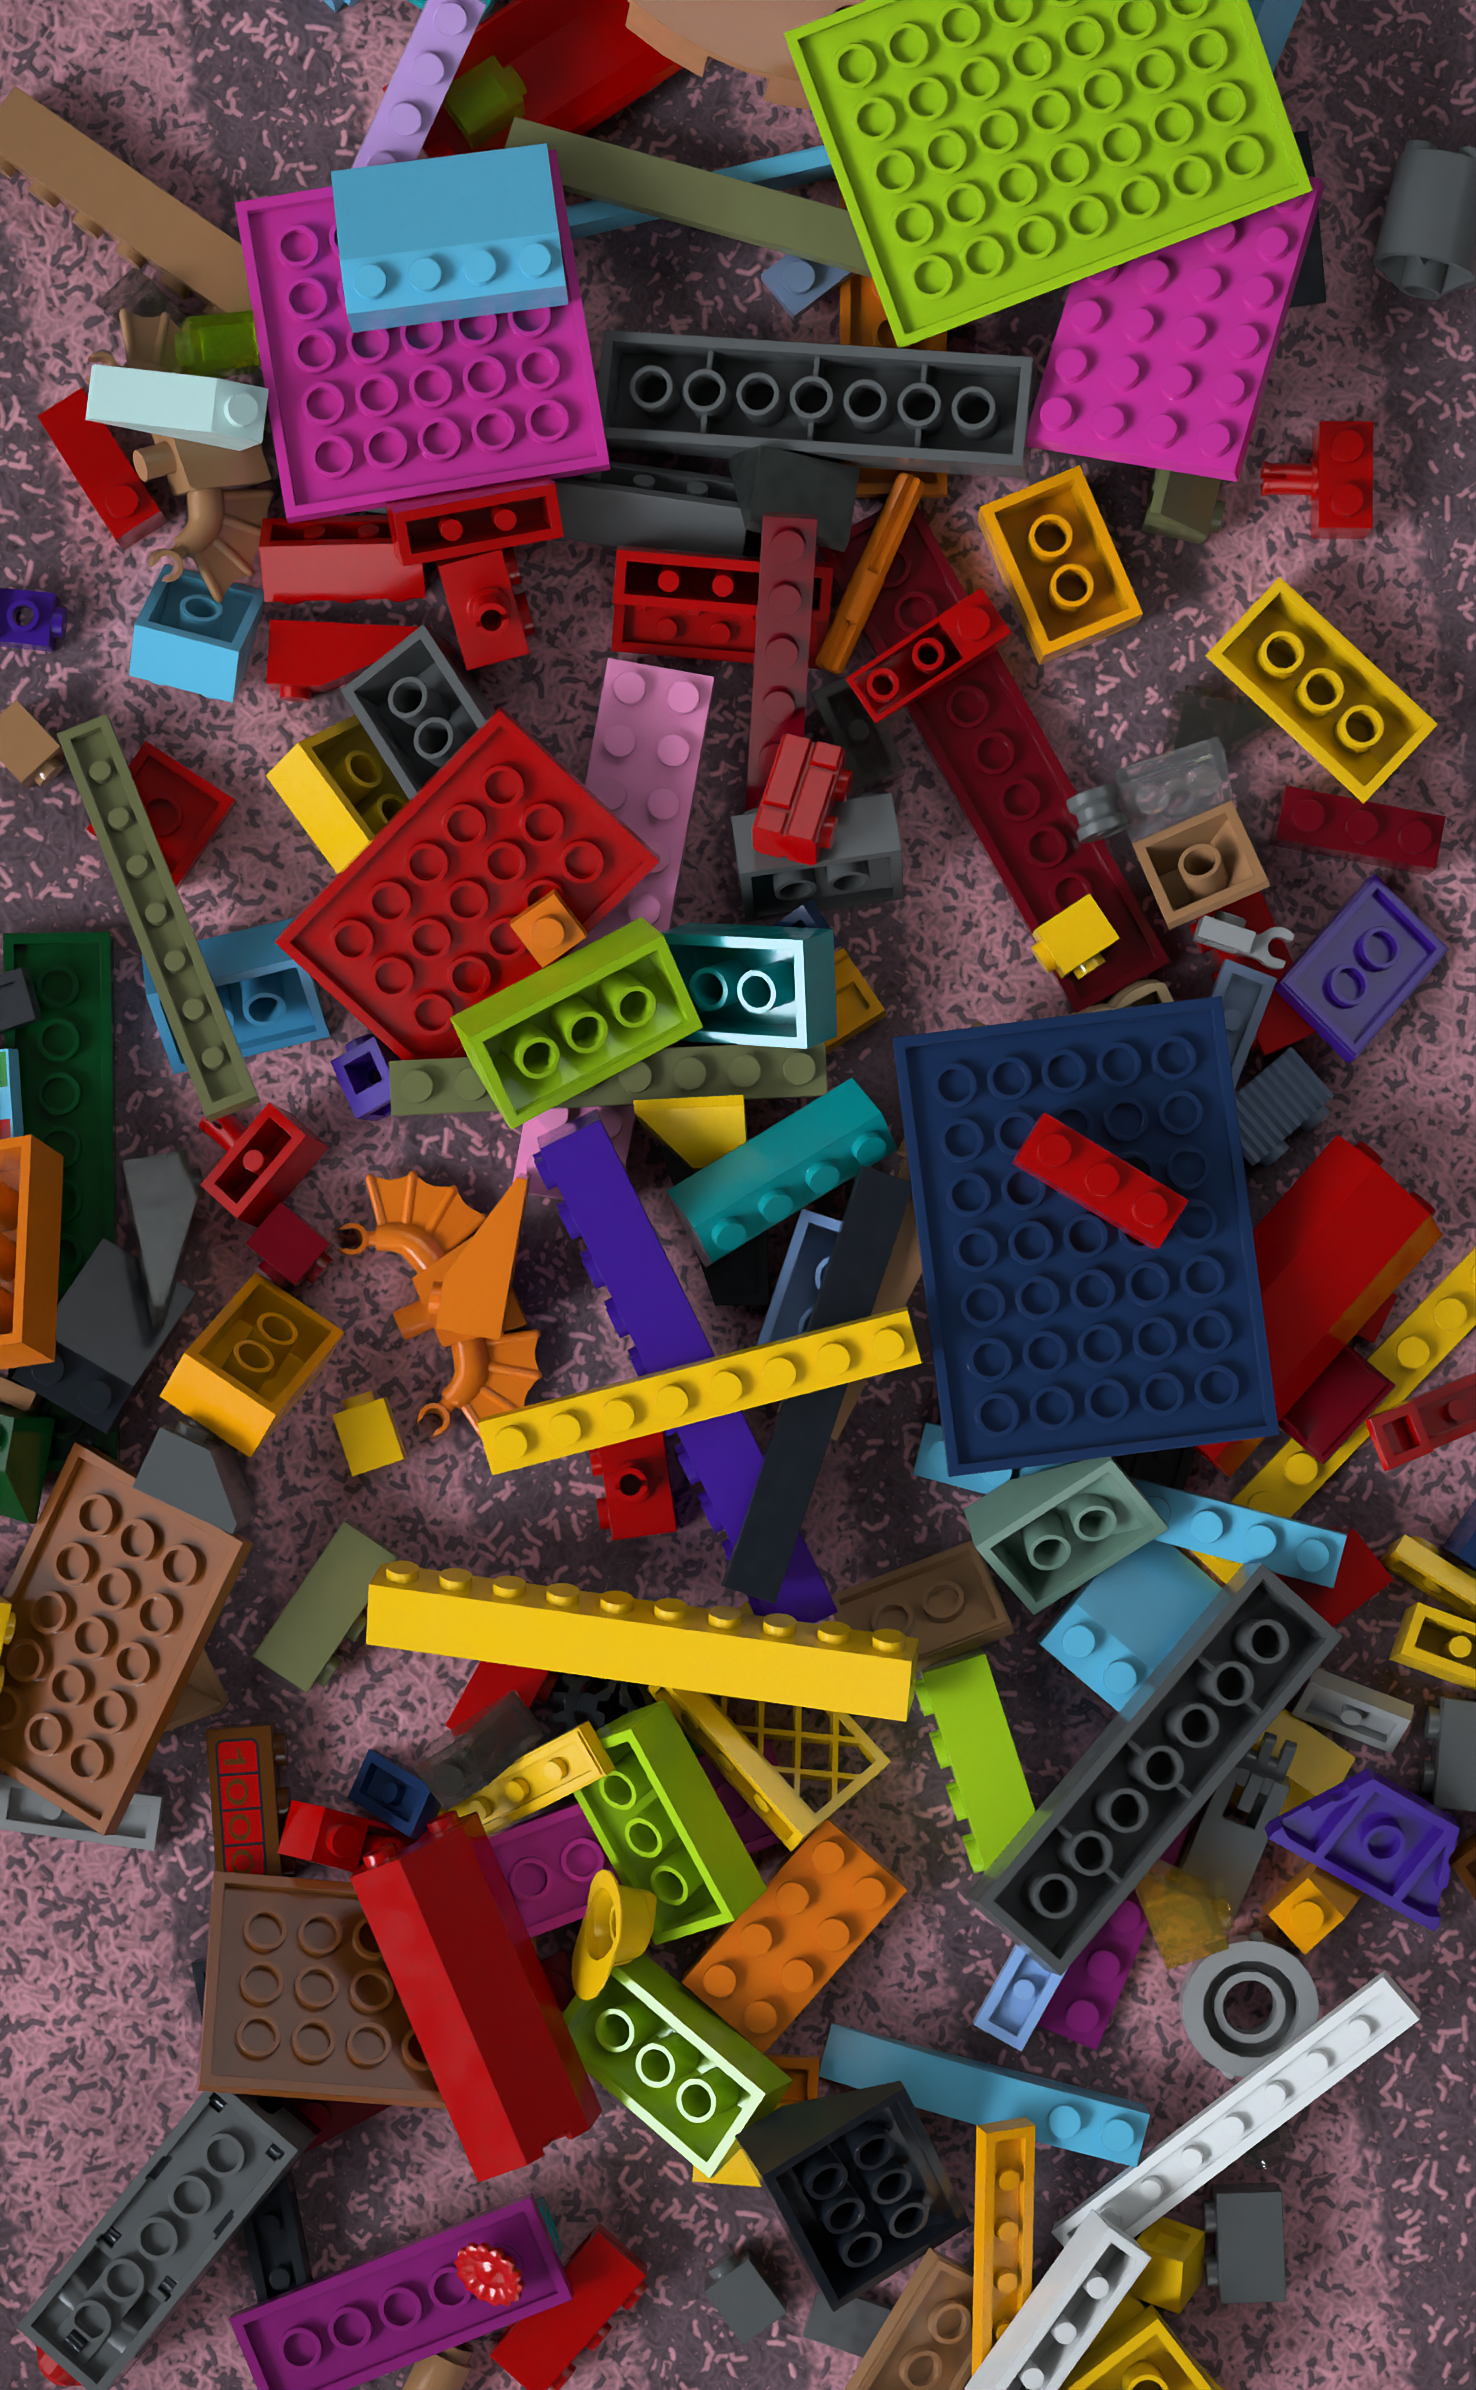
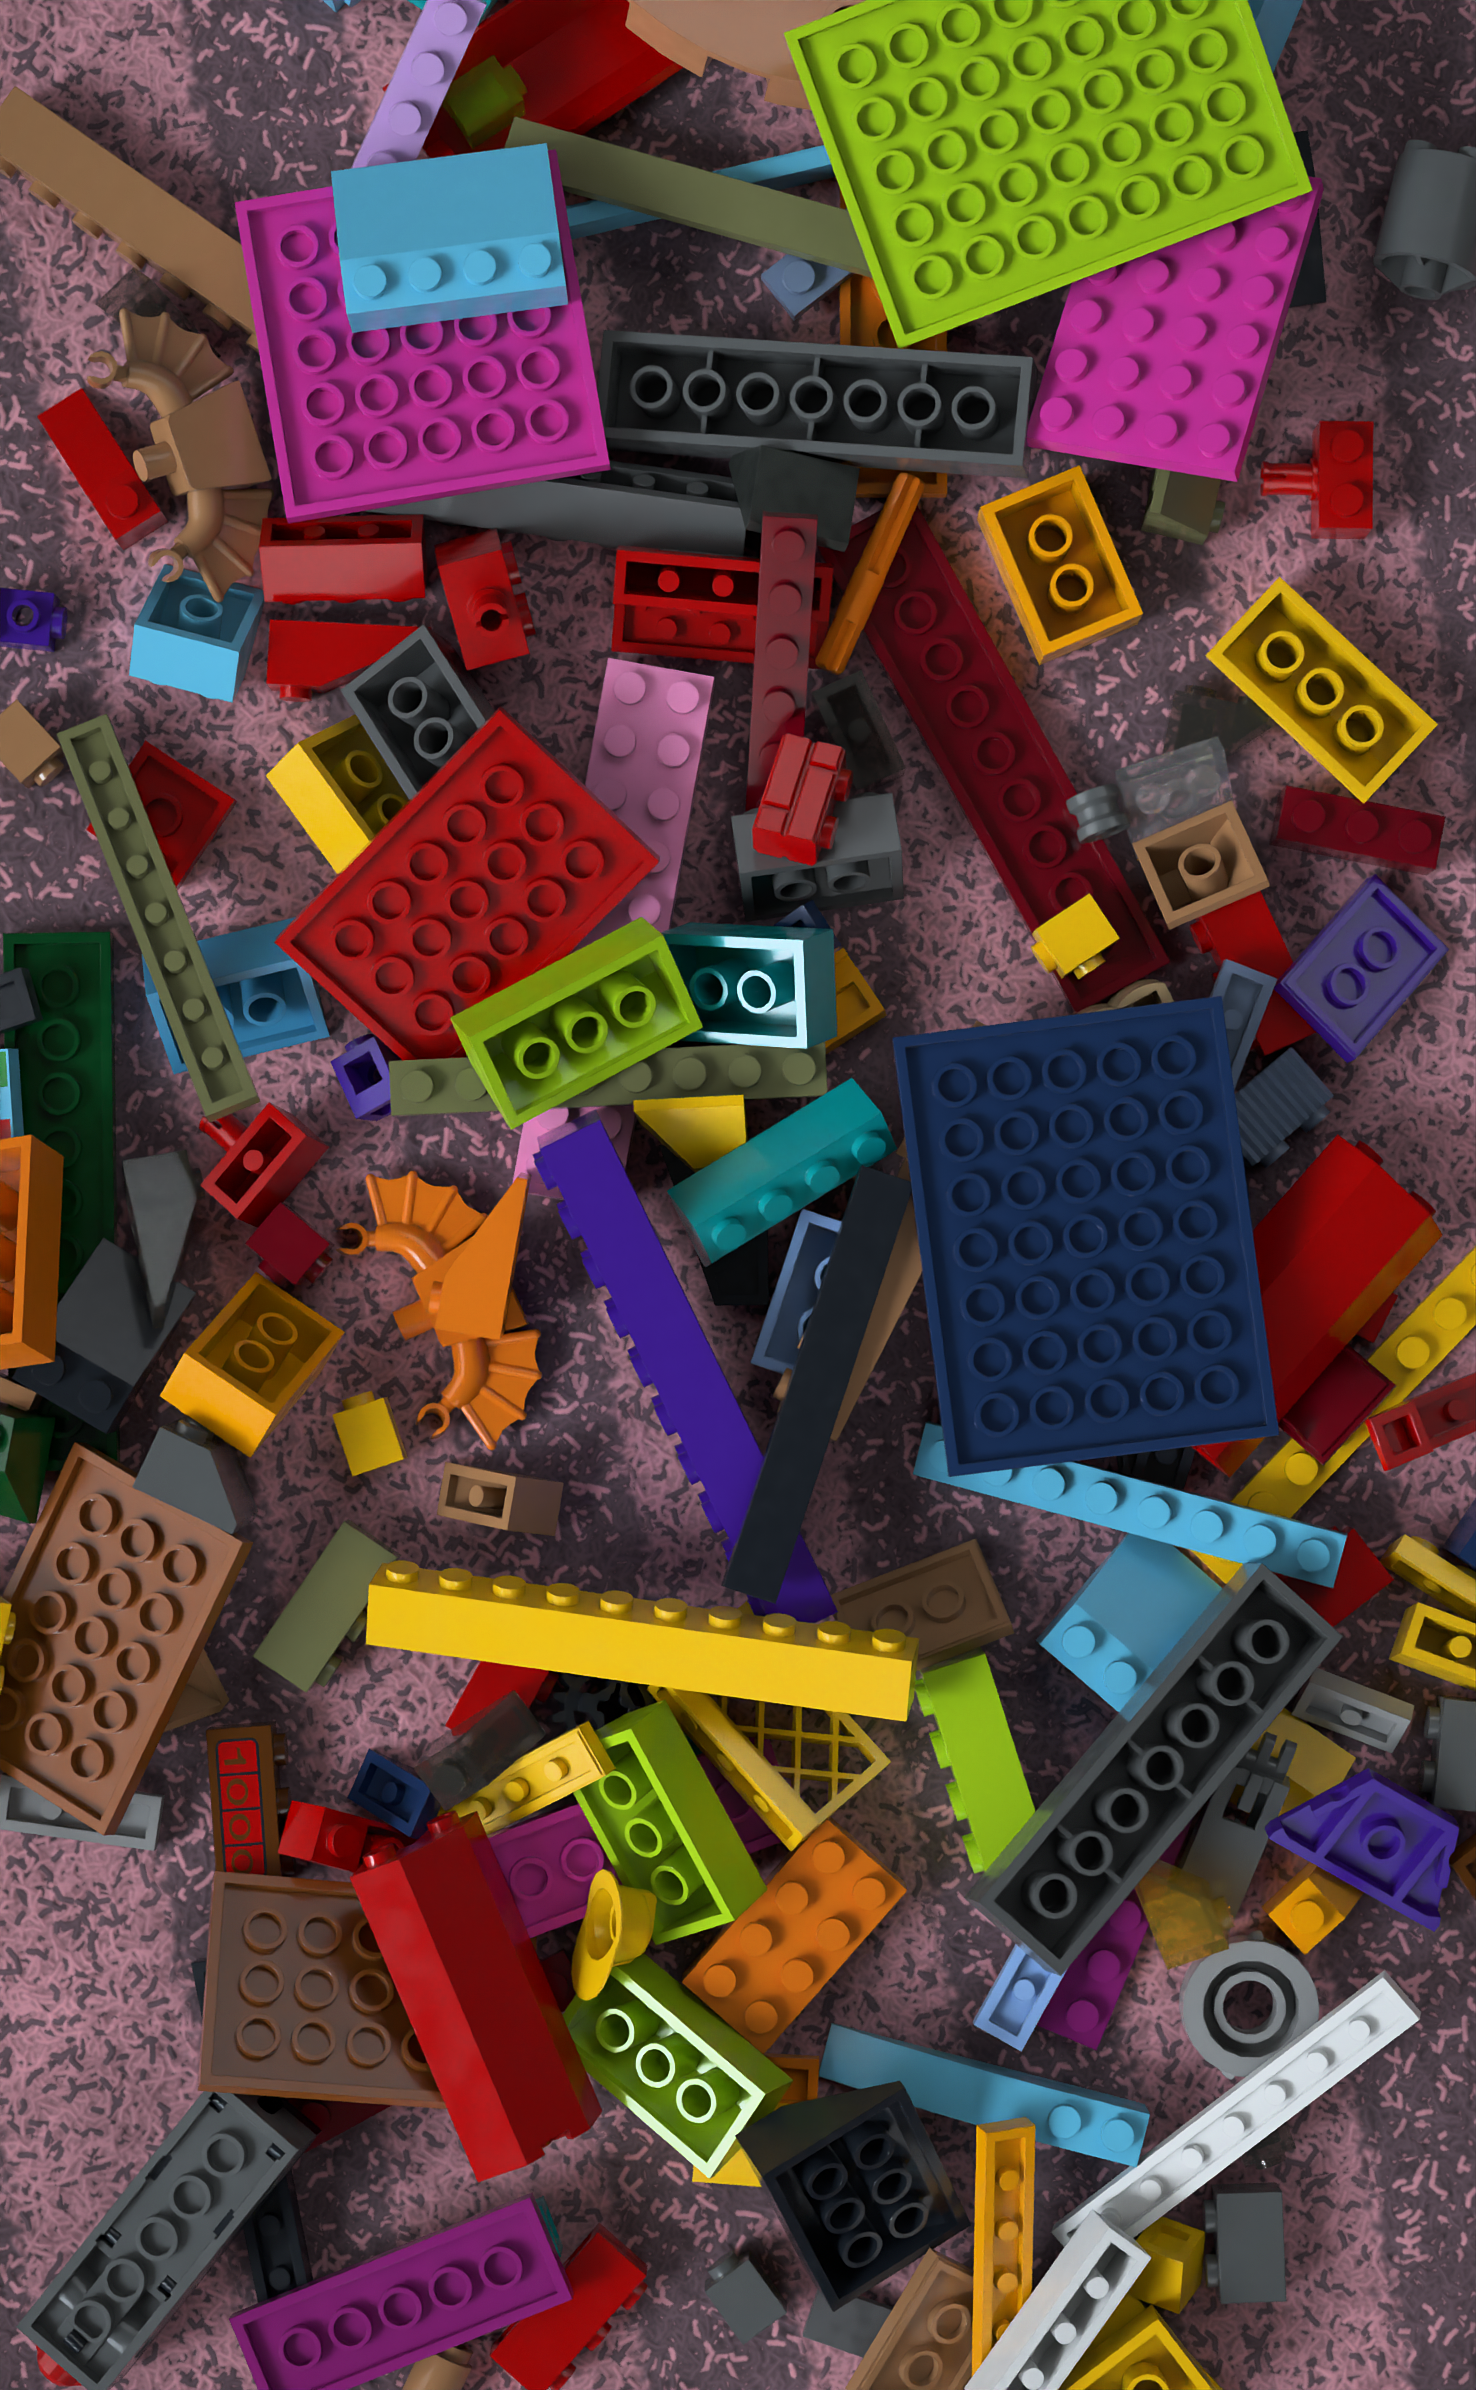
(178, 406): light aqua slope -> none
(218, 344): clear neon green brick -> none
(474, 520): red brick -> none
(489, 2274): red piece -> none
(500, 1499): none -> medium nougat slope
(548, 928): orange plate -> none
(635, 1487): red brick -> none
(699, 1390): yellow plate -> none
(930, 656): red slope -> none
(1061, 1527): sand green slope -> none
(1099, 1181): red brick -> none
(1229, 935): light grey plate -> none

